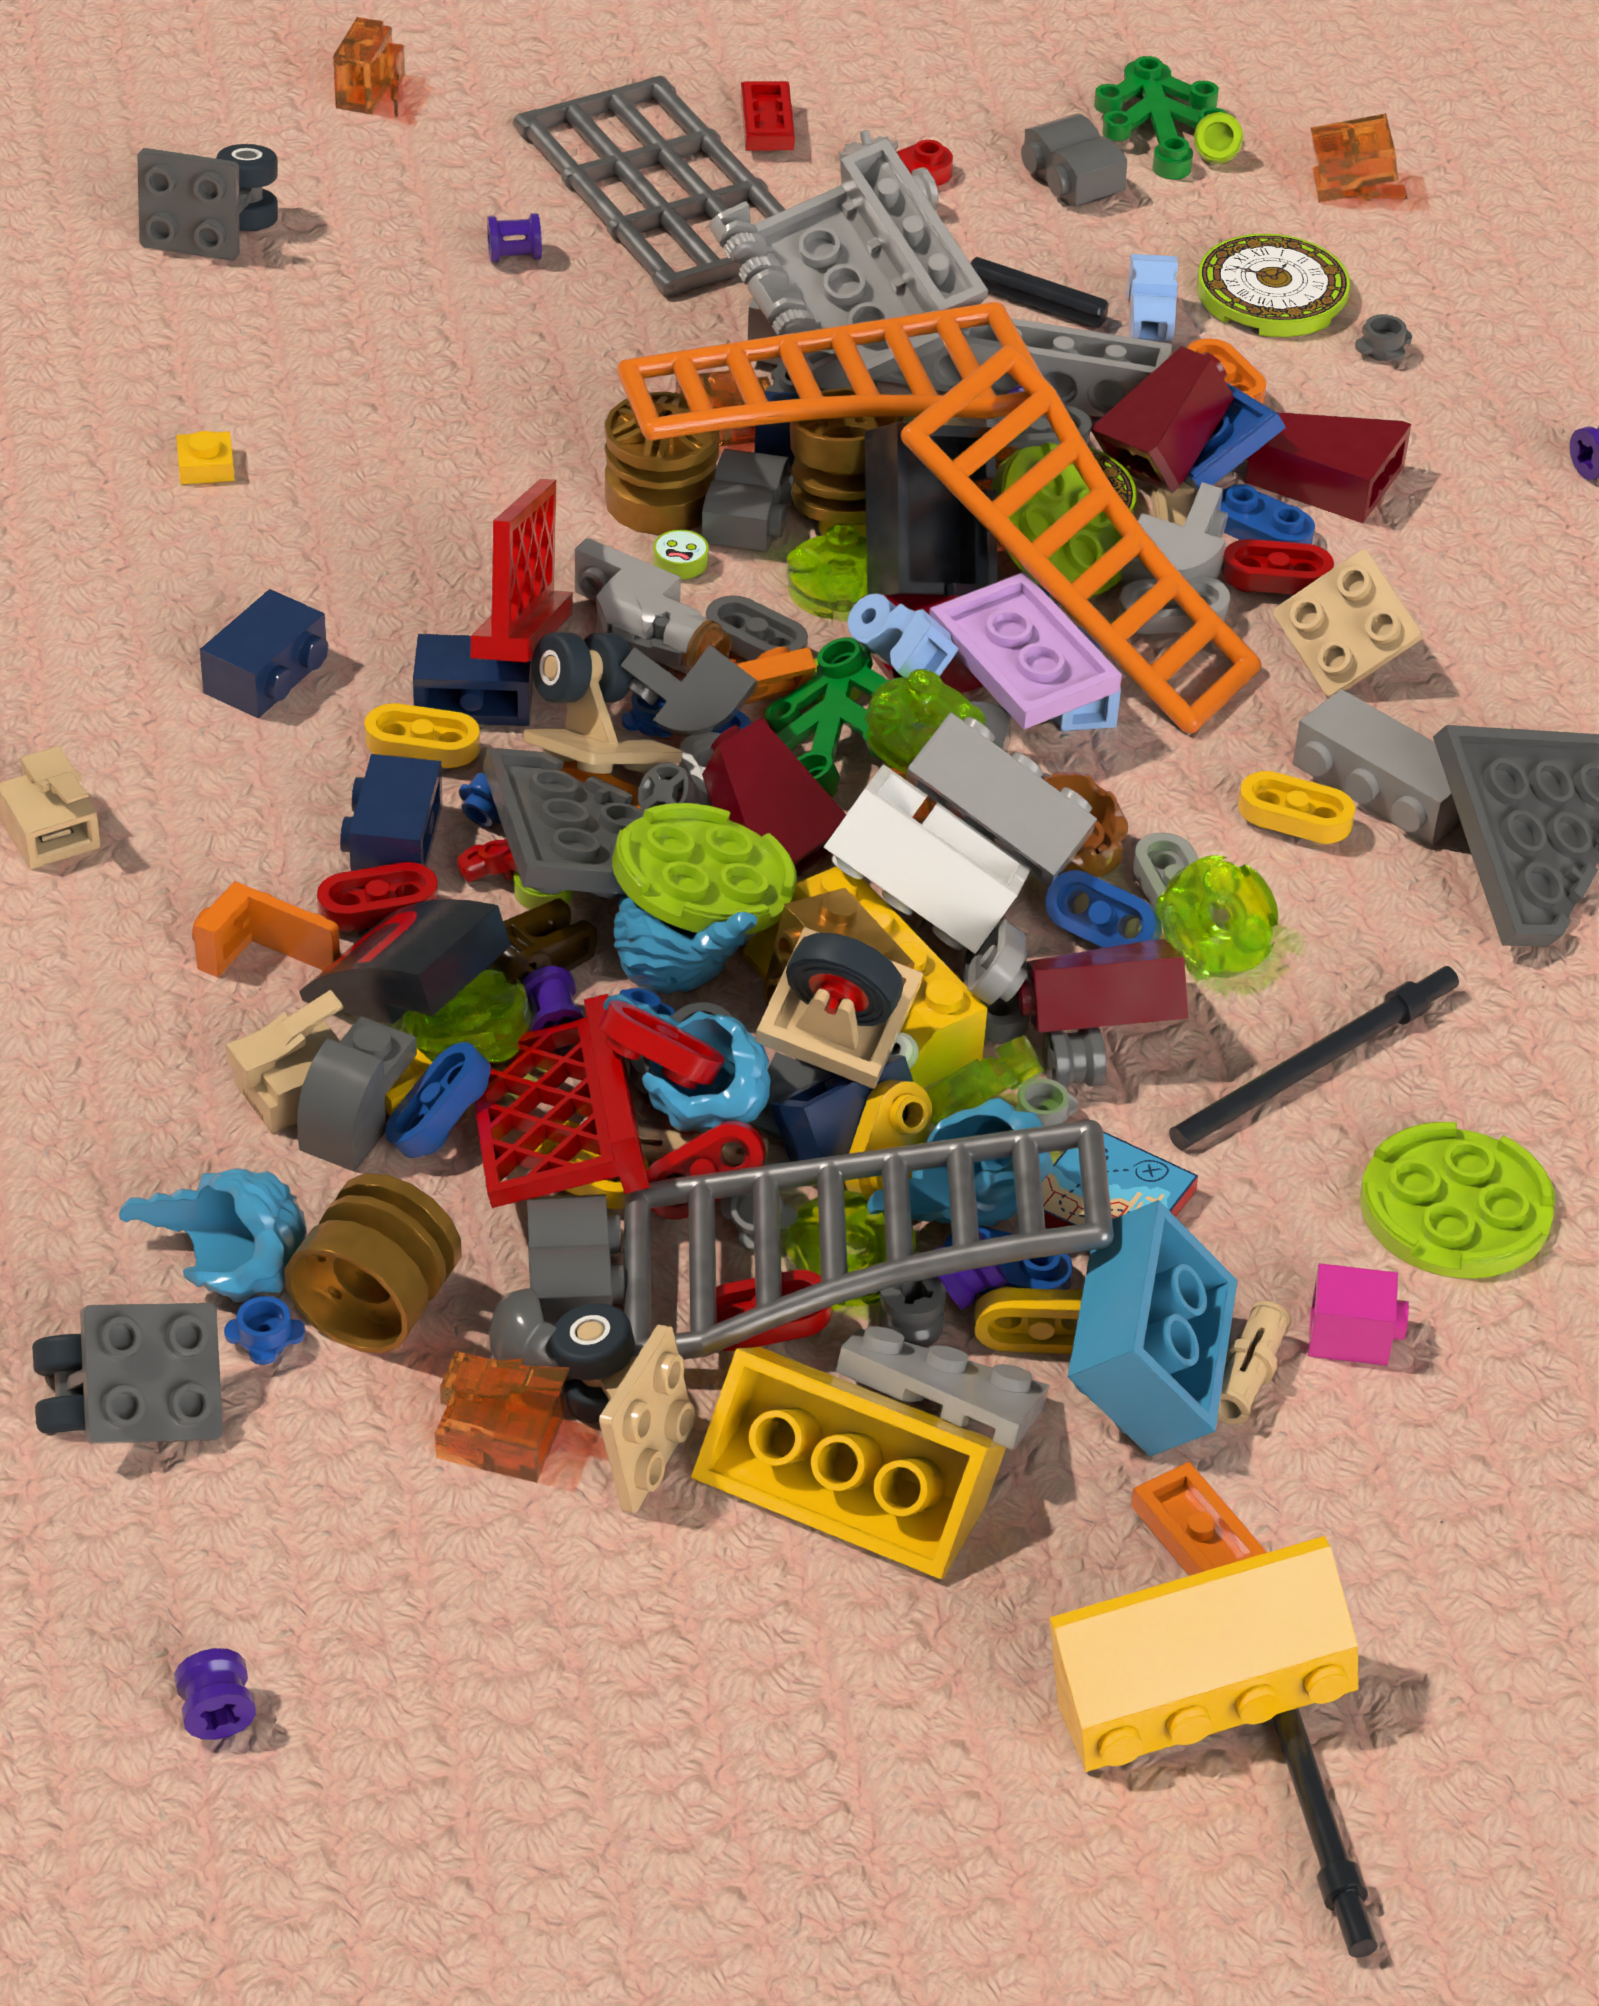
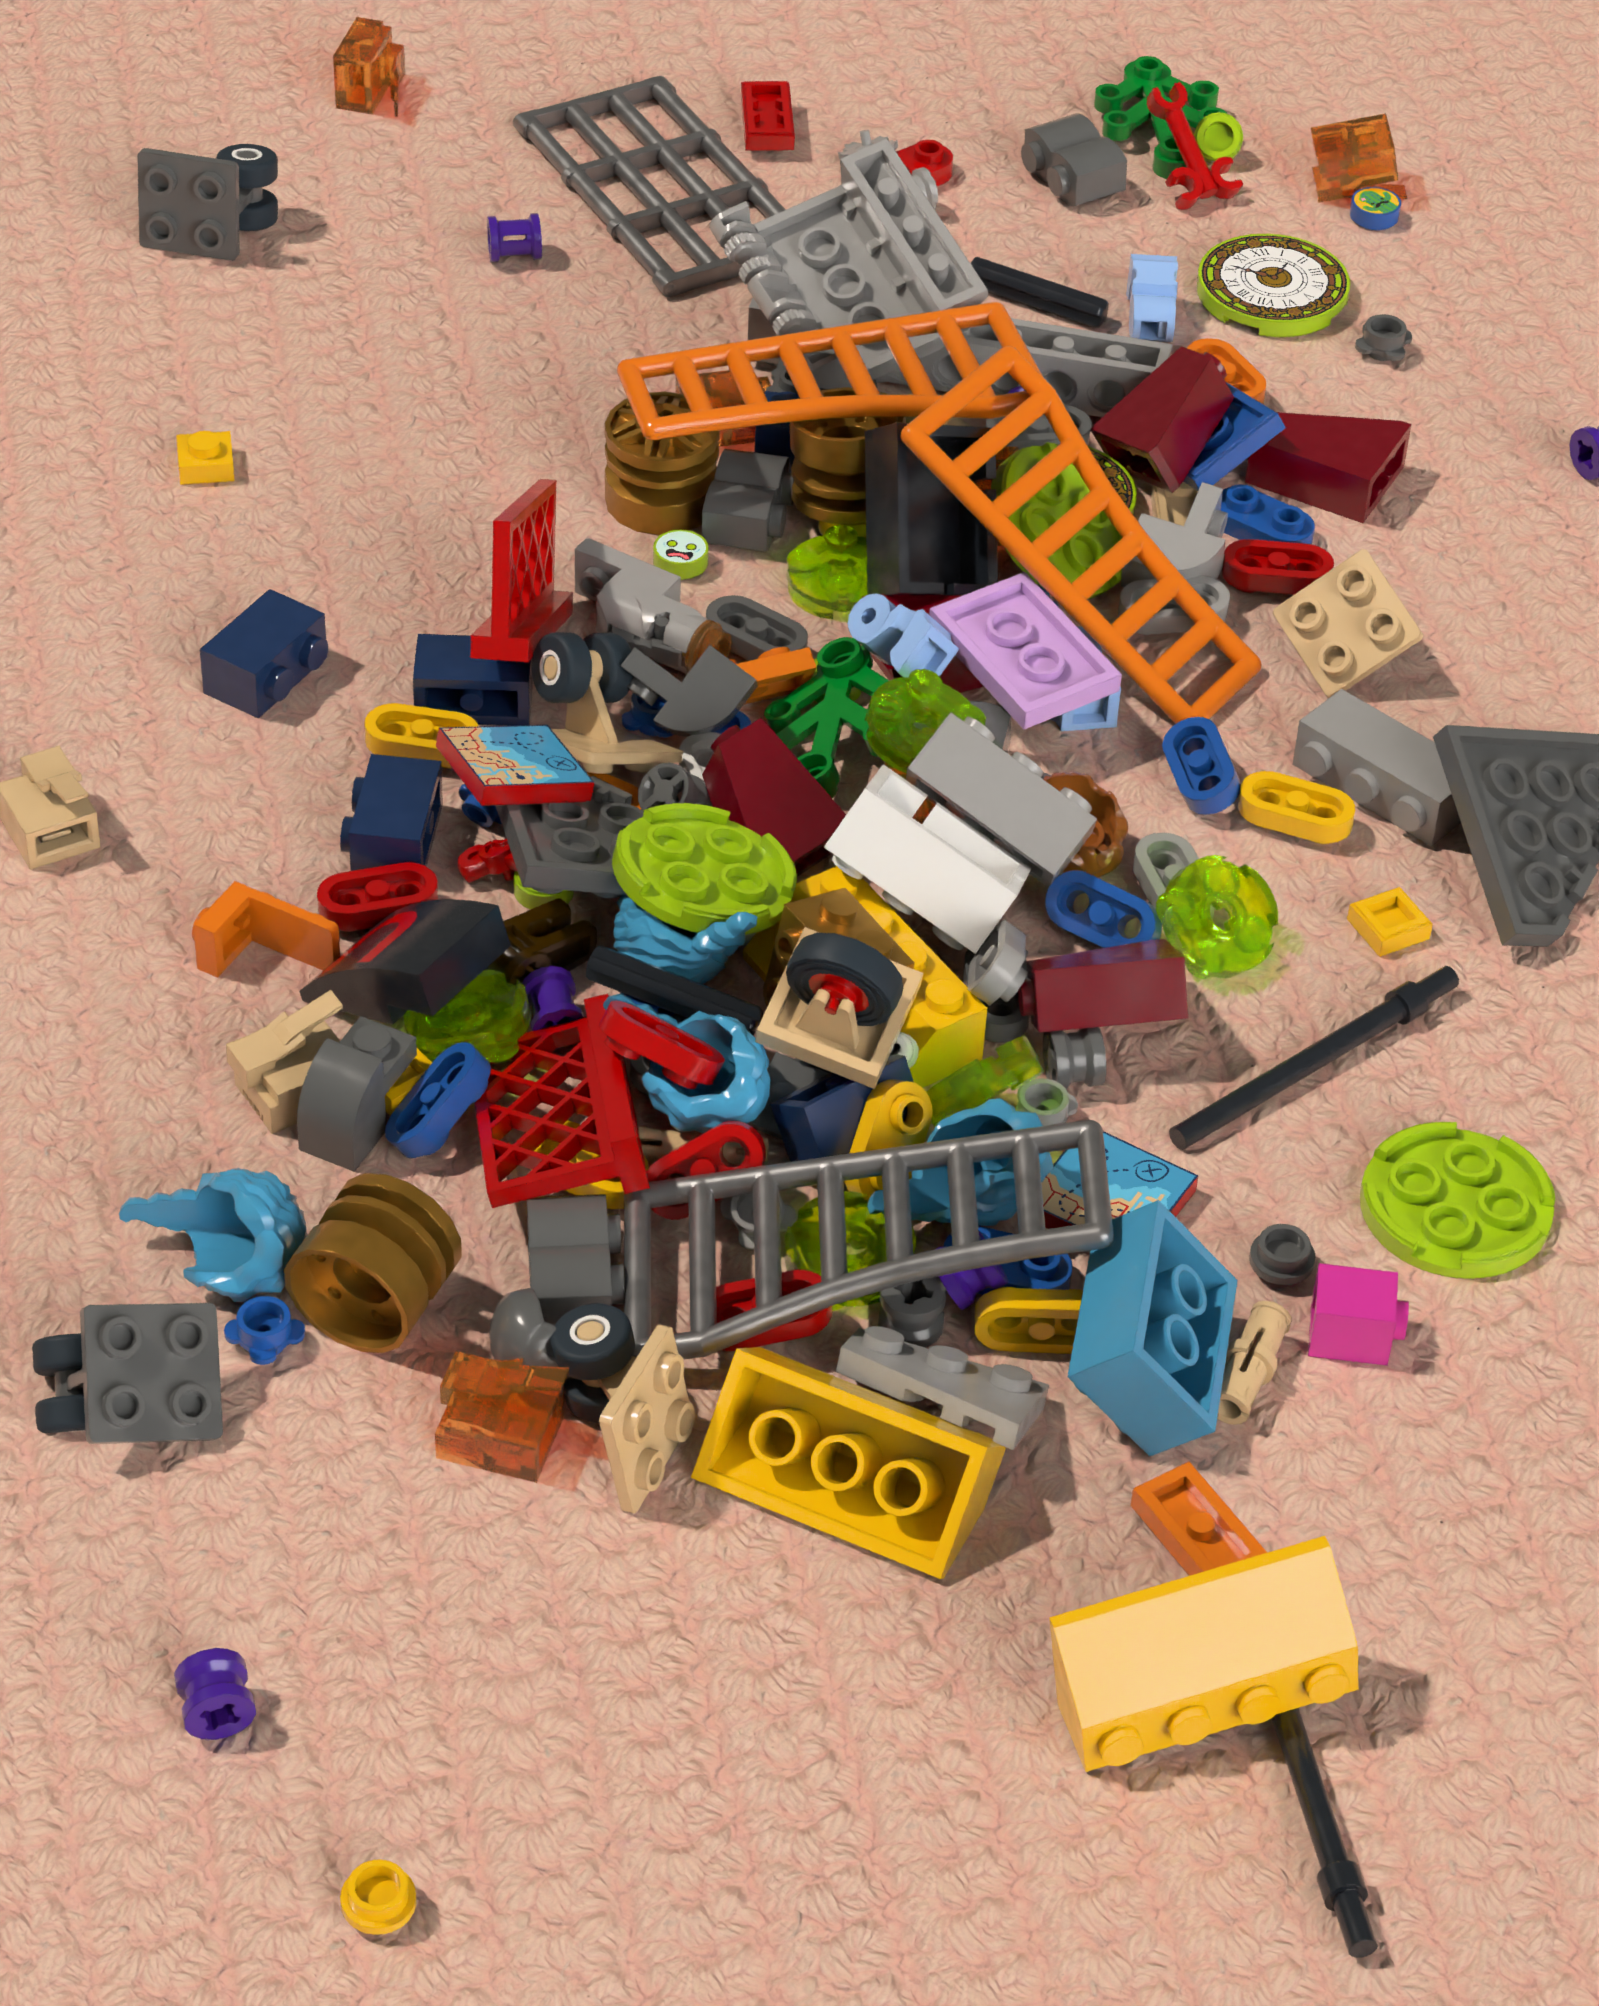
(378, 1897): none -> yellow plate
(514, 765): none -> tile
(666, 988): none -> black axle
(1196, 176): none -> red bar
(1201, 765): none -> blue plate
(1282, 1255): none -> dark grey plate
(1375, 208): none -> tile
(1389, 921): none -> yellow tile

